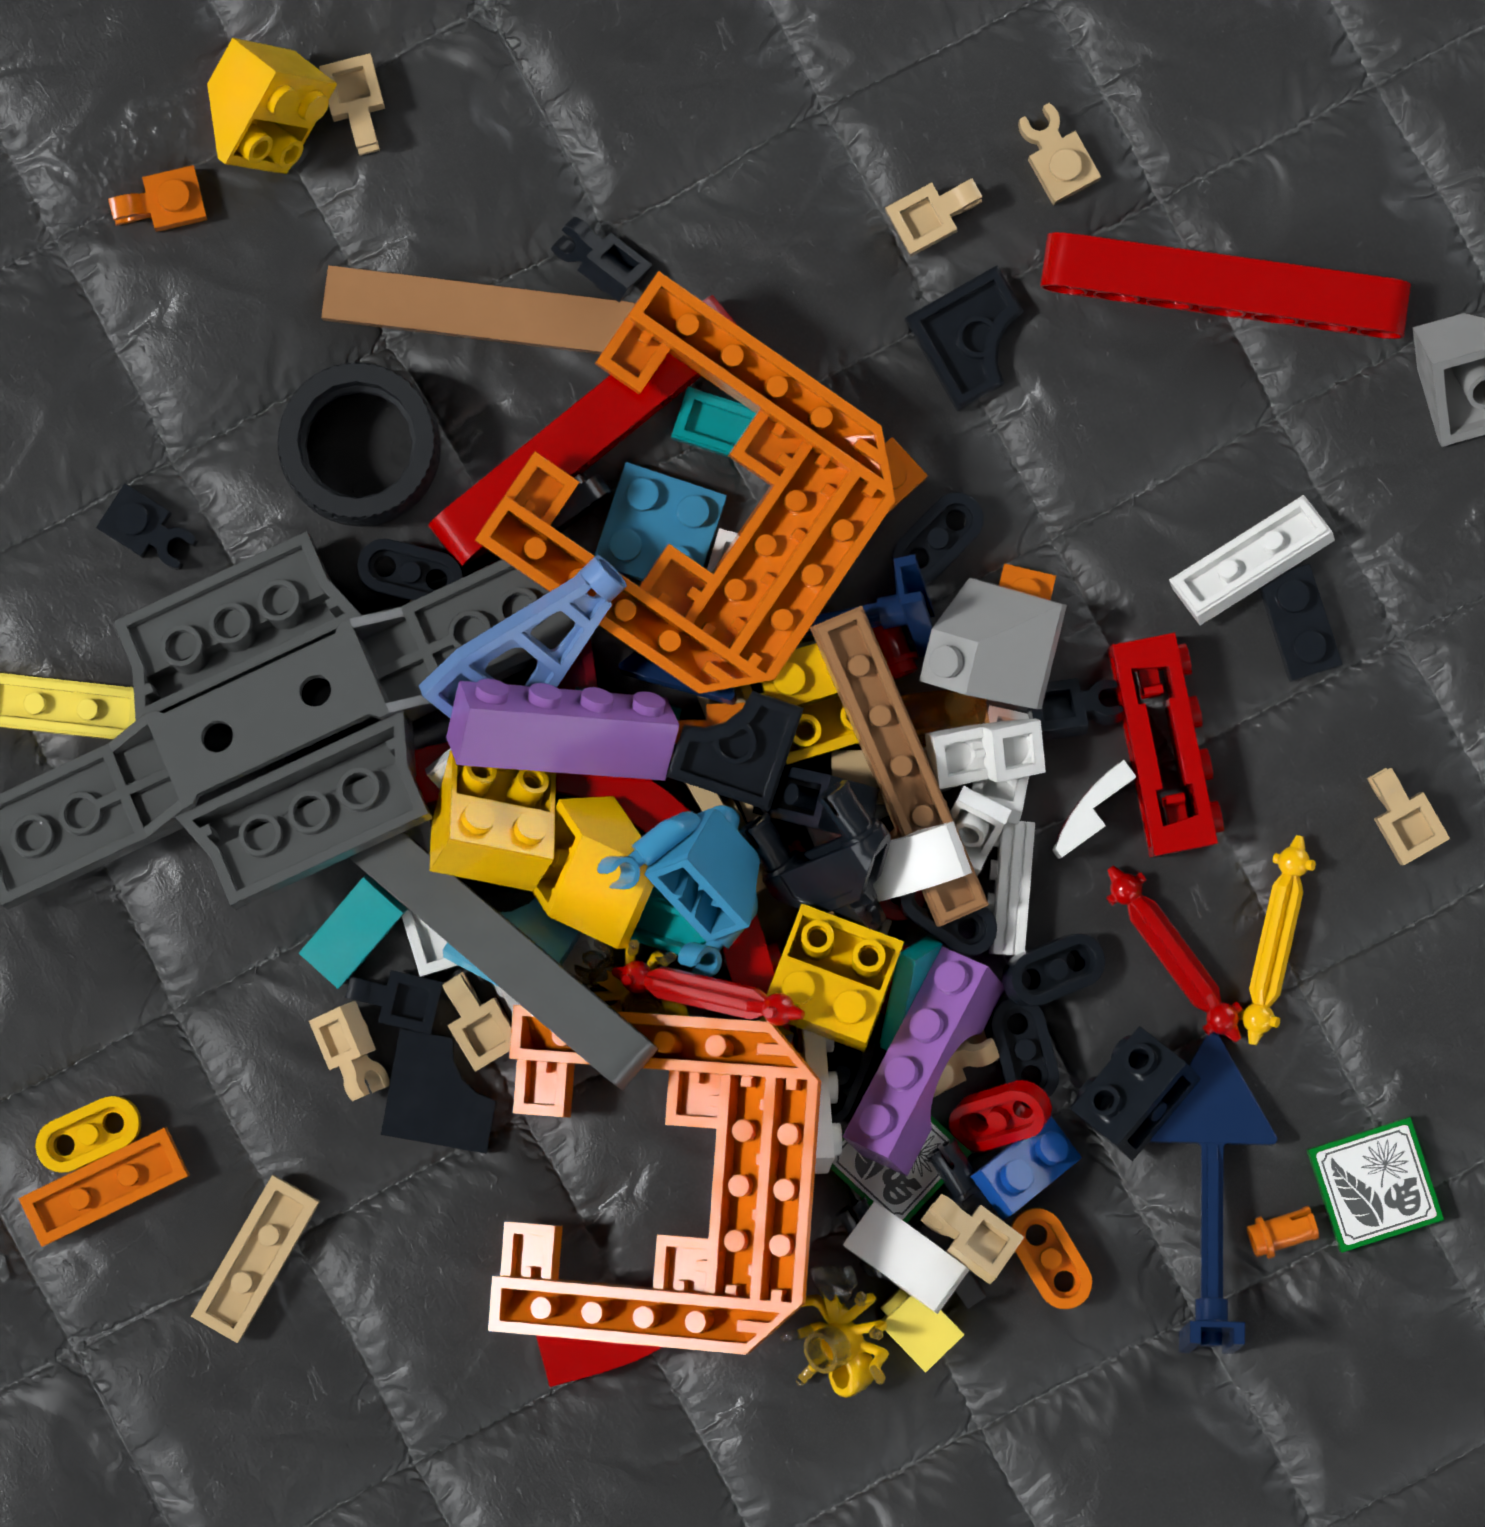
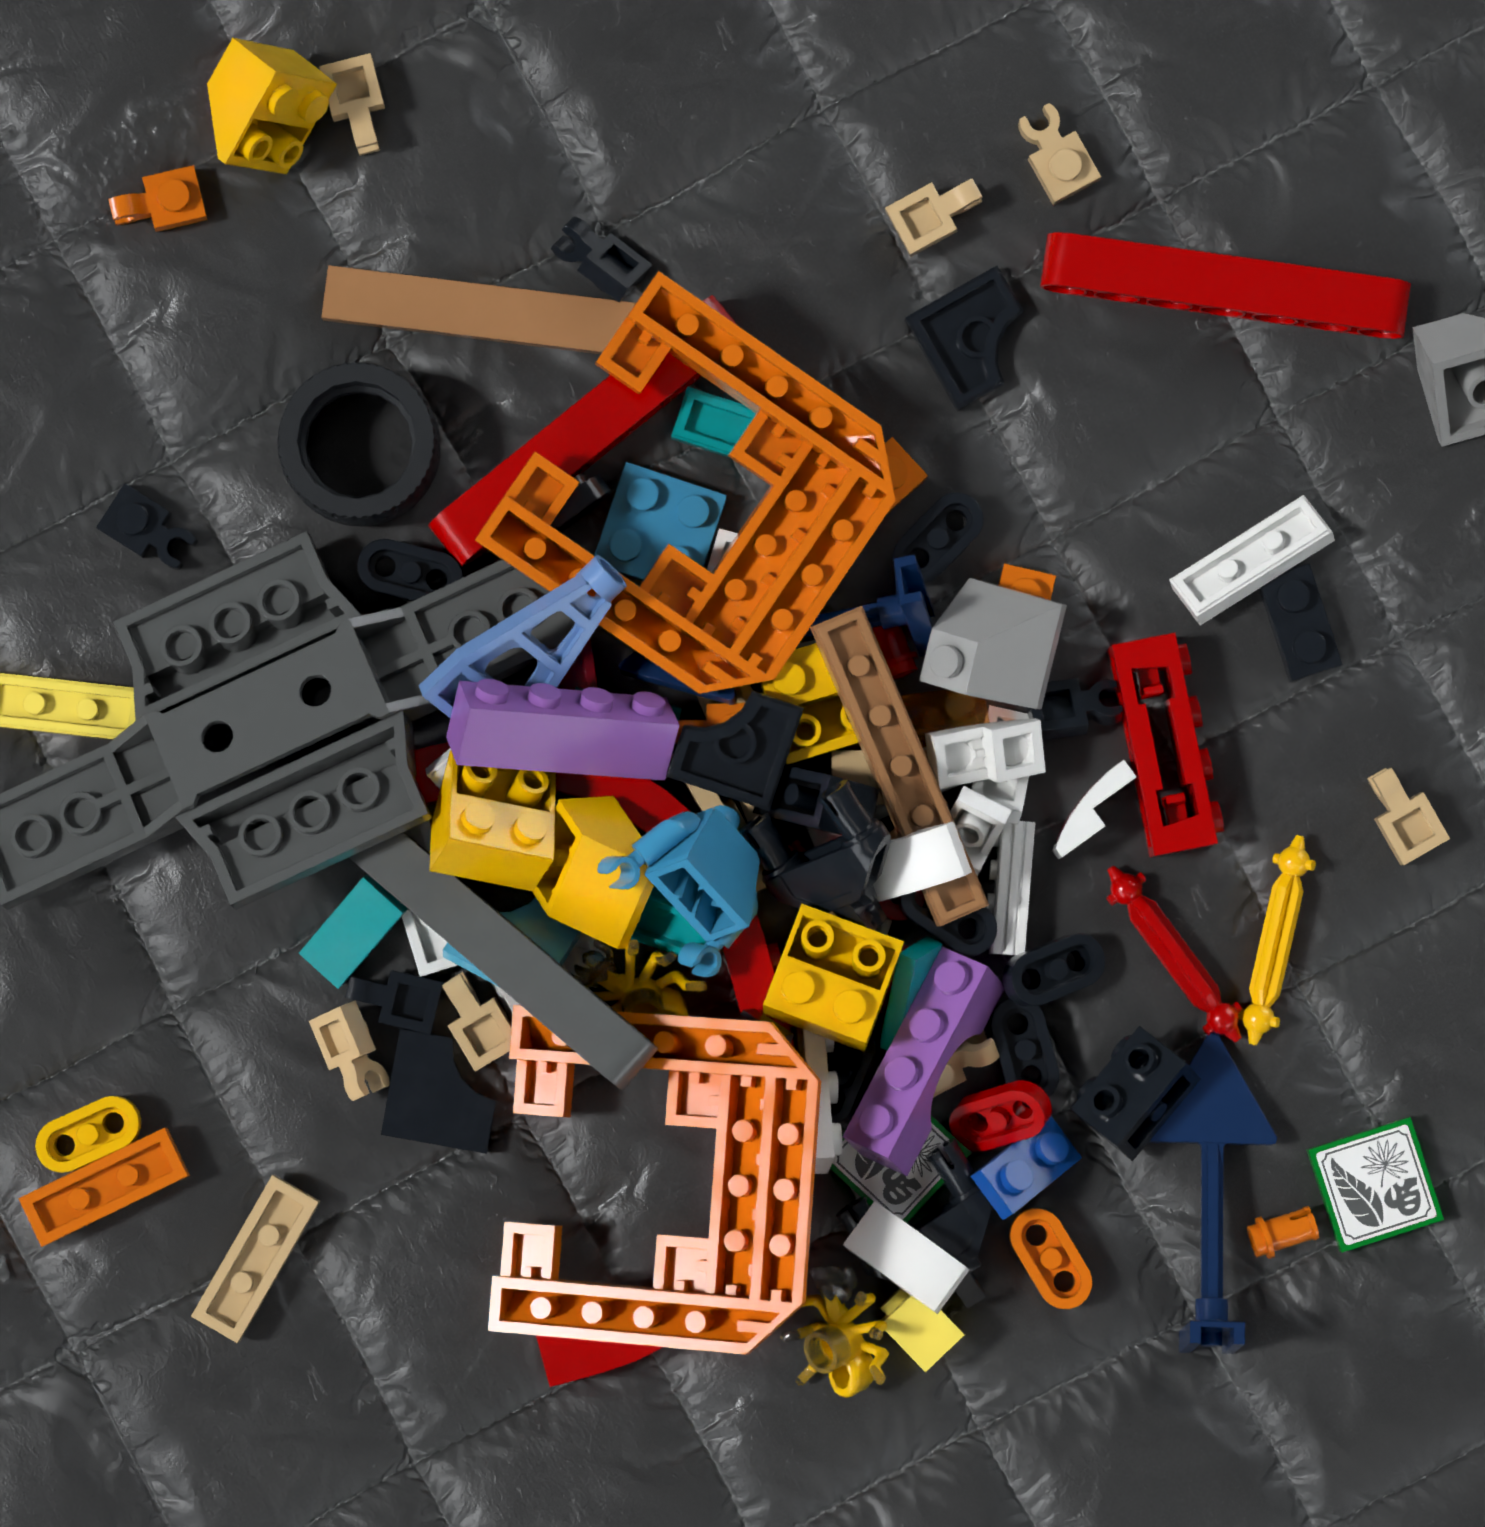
(708, 993): red wheel -> none
(980, 1240): tan plate -> none

